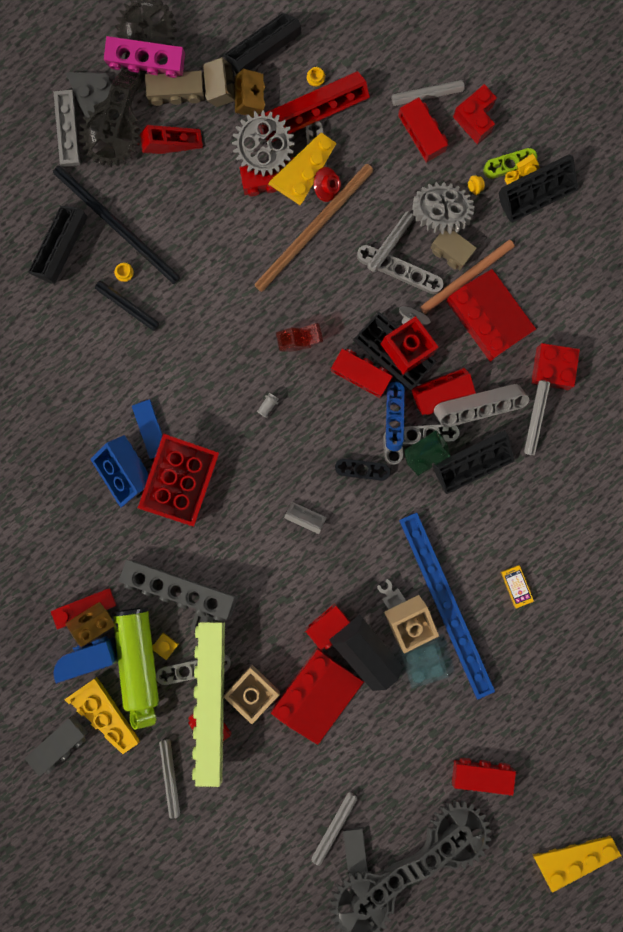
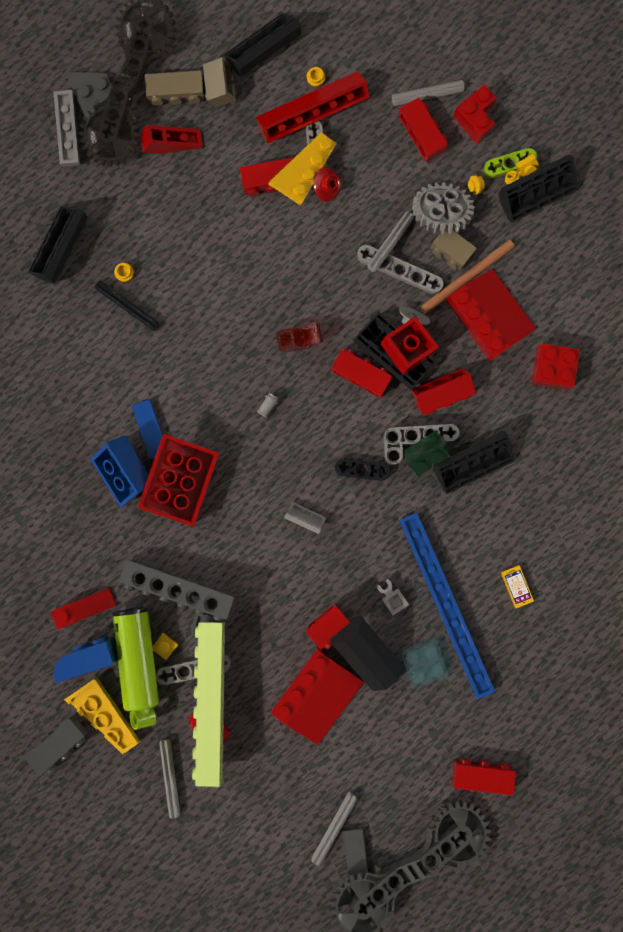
(90, 624): pearl gold brick -> none
(116, 224): black axle -> none
(117, 47): dark pink brick -> none
(249, 93): pearl gold brick -> none
(250, 131): light grey gear -> none
(251, 694): tan brick -> none
(314, 227): medium nougat axle -> none
(395, 416): blue beam -> none
(411, 624): tan brick -> none
(481, 405): light grey beam -> none
(537, 417): light grey axle -> none
(575, 861): yellow wing -> none

